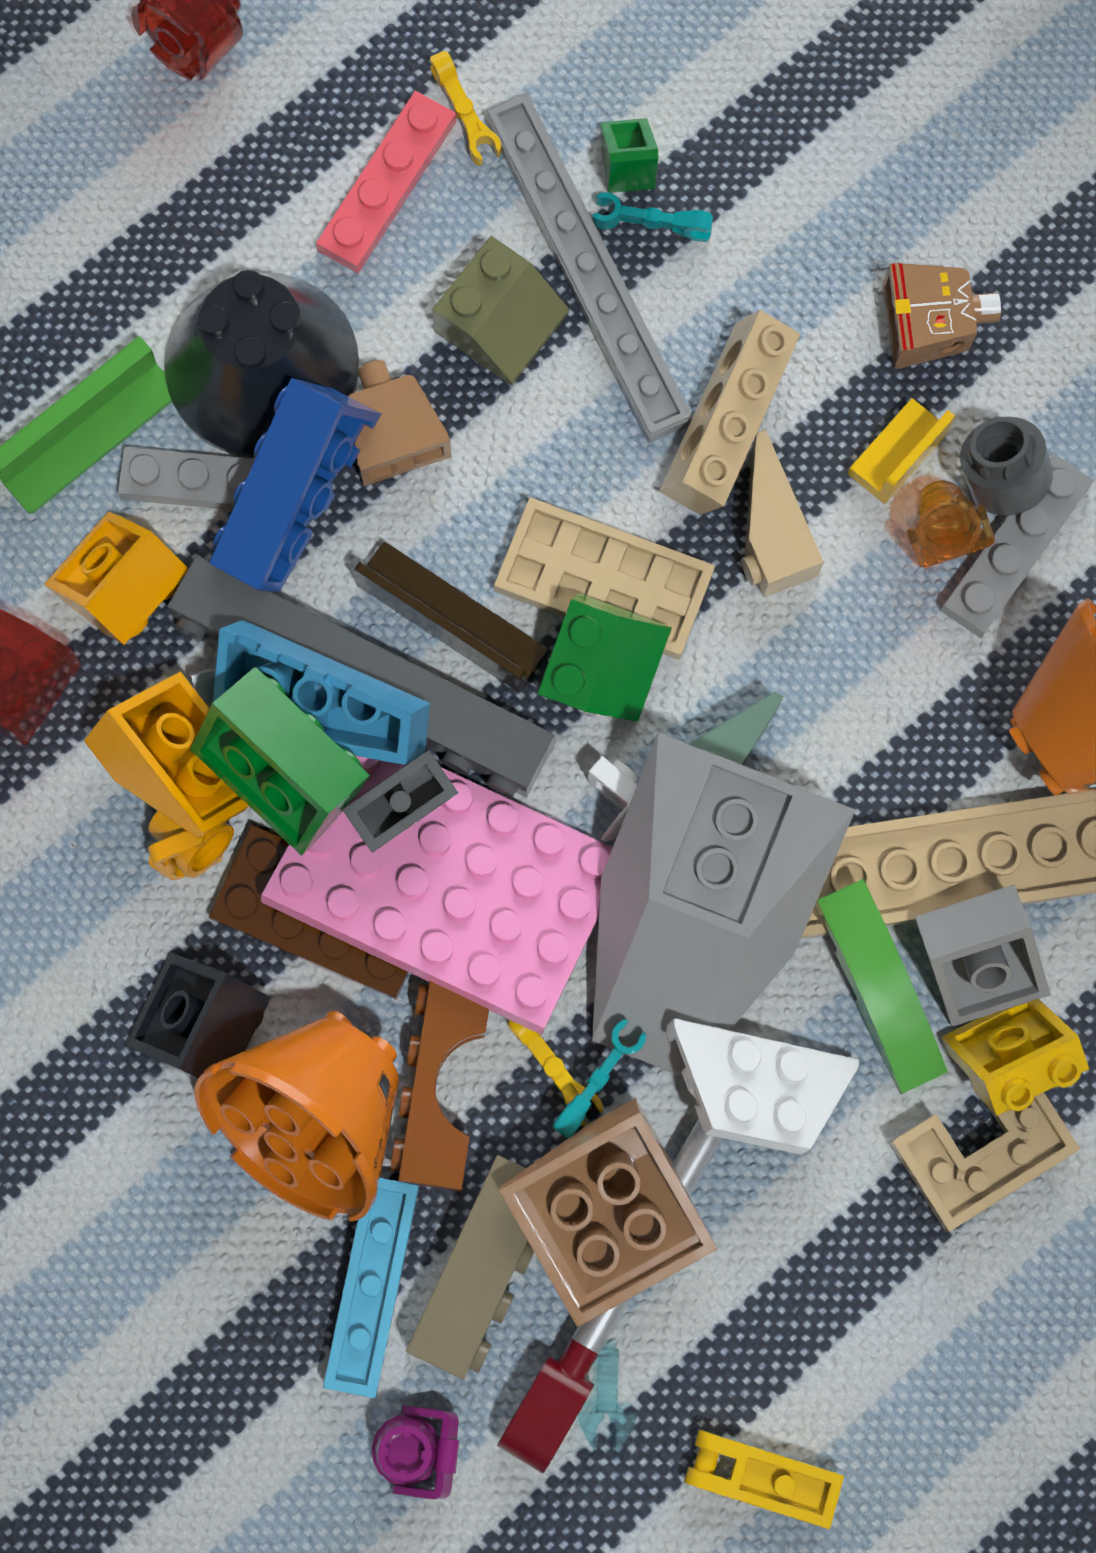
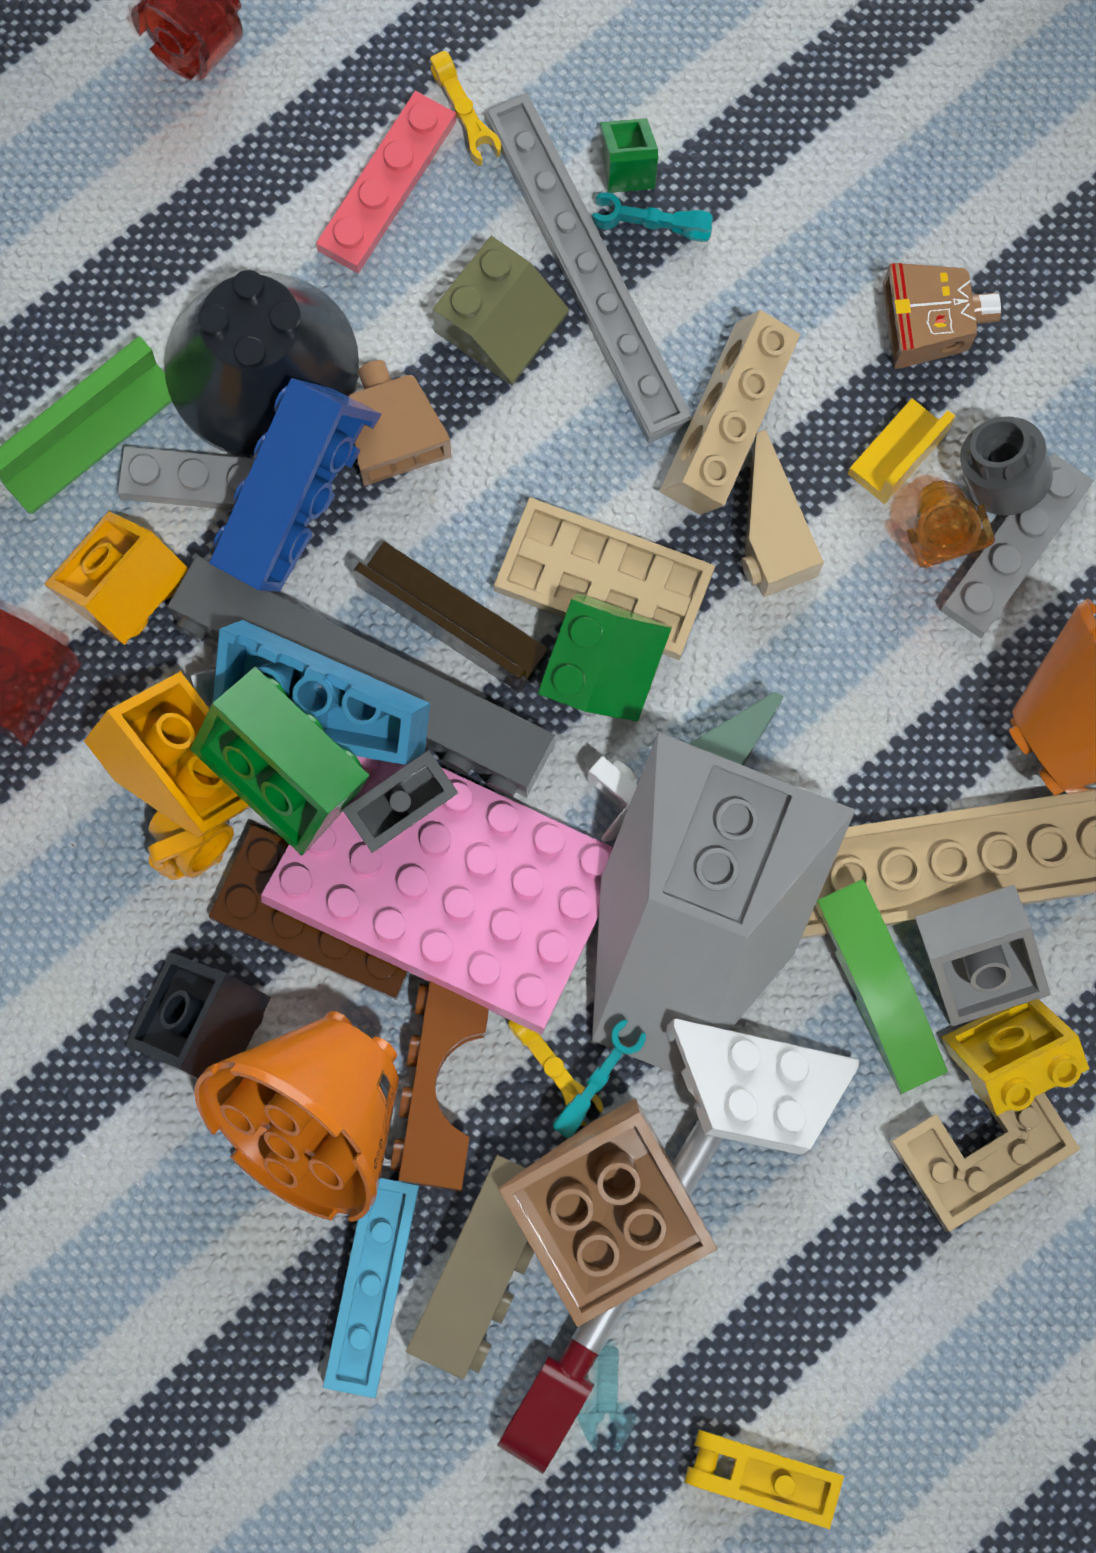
(410, 1450): magenta piece -> none

